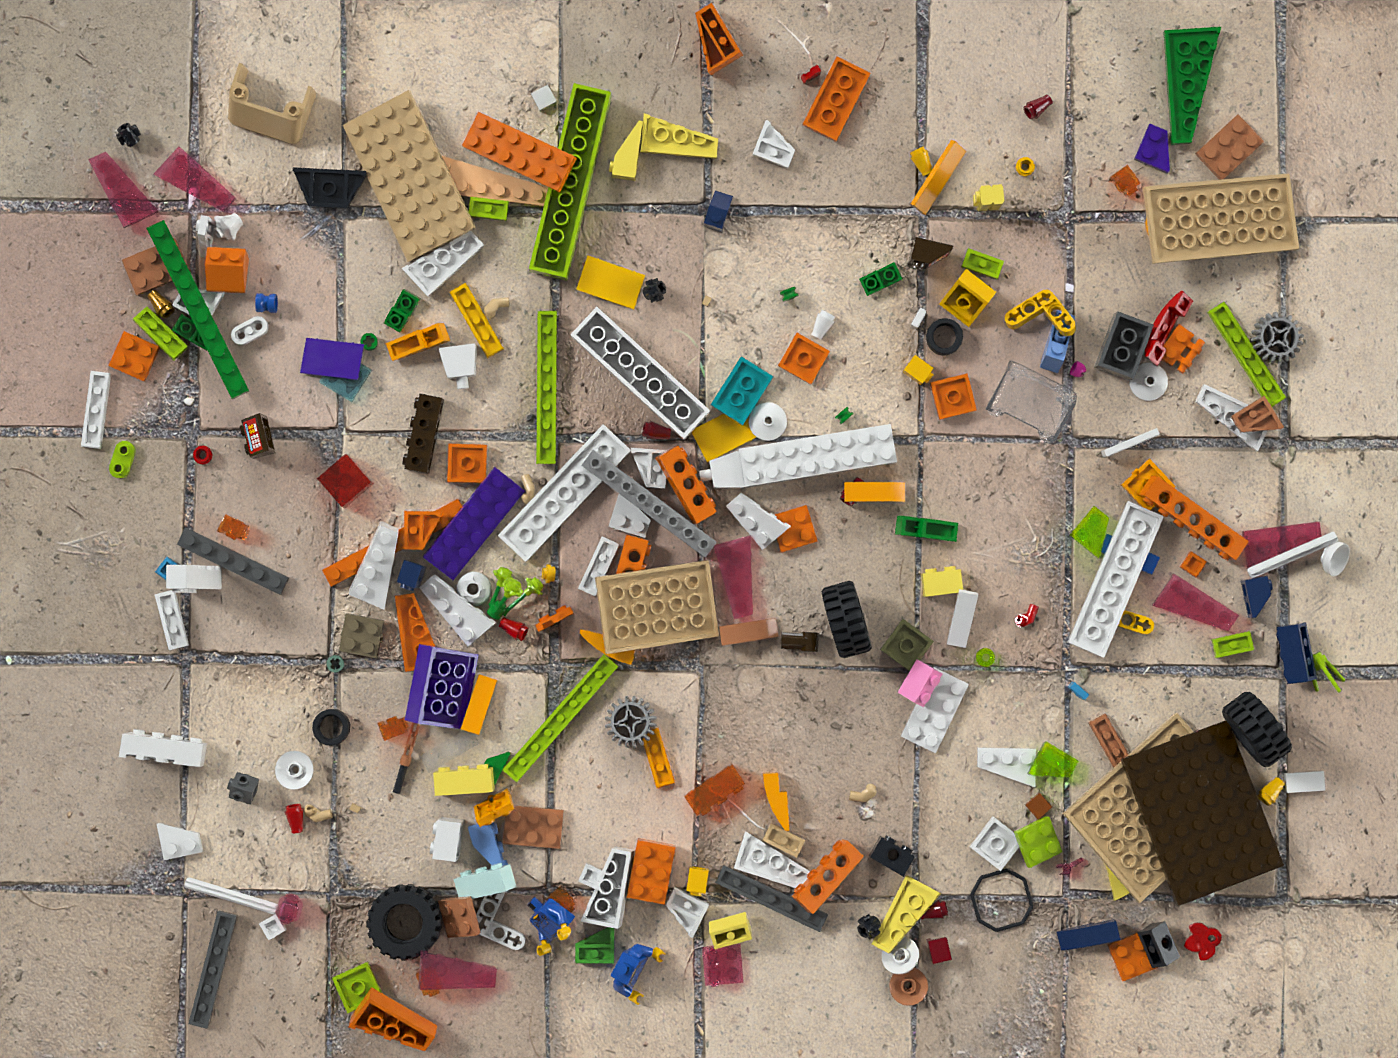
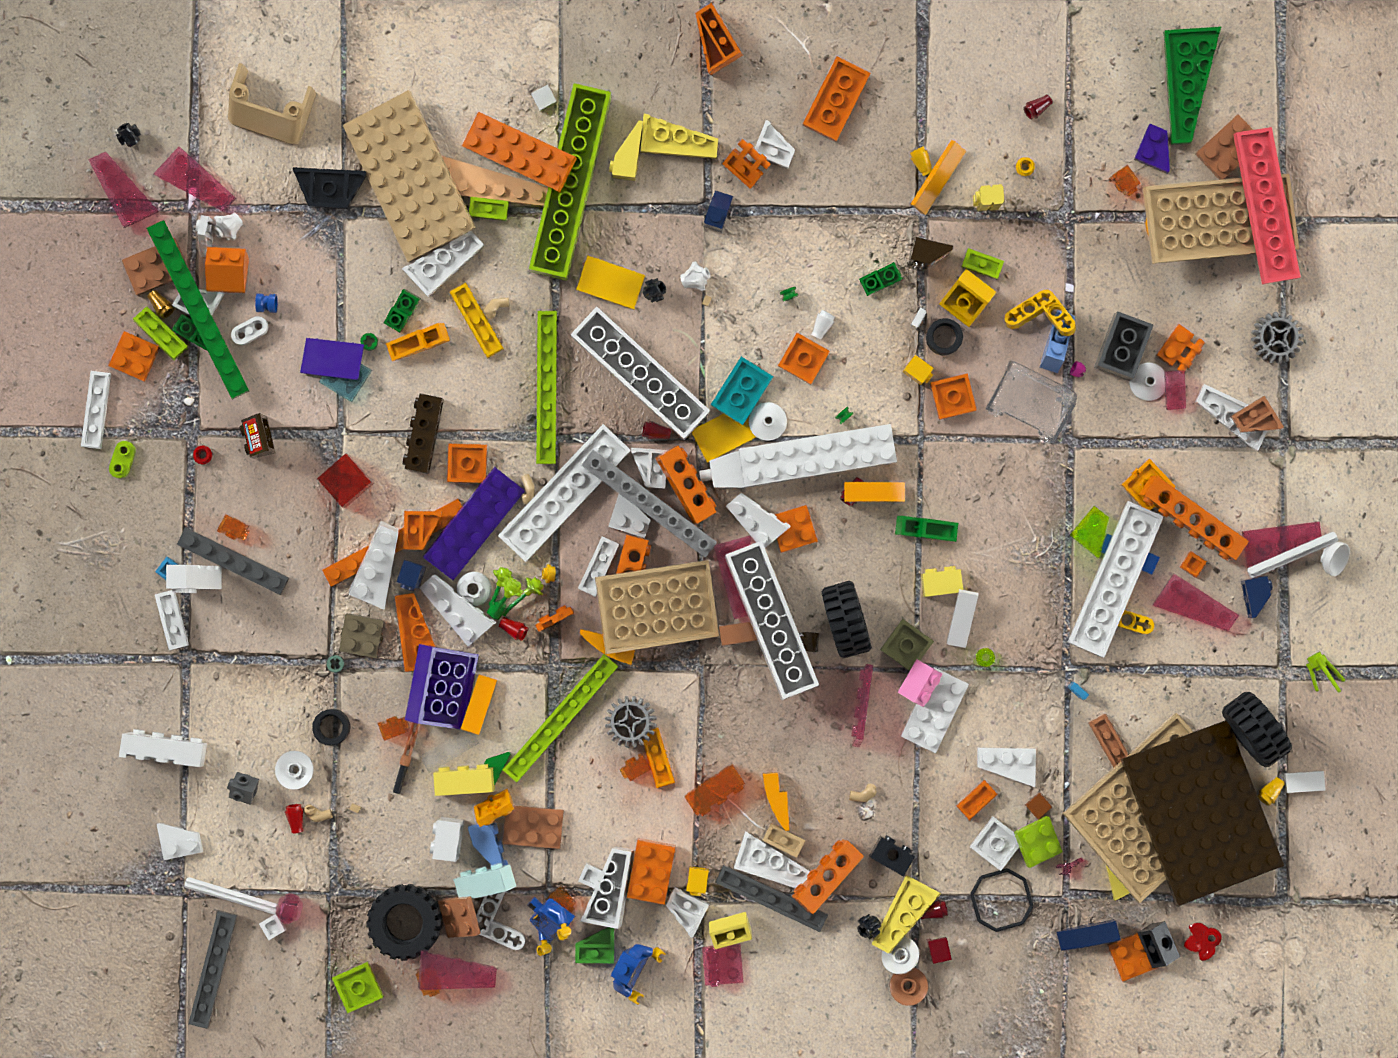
(392, 1020): orange wedge -> none
(460, 363): white torso -> none
(635, 767): none -> clear orange brick
(695, 277): none -> white rock
(742, 167): none -> orange plate
(771, 620): none -> white brick
(814, 72): red tile -> none
(861, 710): none -> clear pink wing
(976, 800): none -> orange plate
(1027, 618): red arm -> none
(1052, 762): clear neon green wing -> none
(1129, 443): white tile -> none
(1163, 325): red slope -> none
(1175, 389): none -> clear pink plate
(1232, 644): lime plate -> none
(1245, 354): lime tile -> none
(1266, 205): none -> coral plate
(1296, 653): dark blue brick -> none

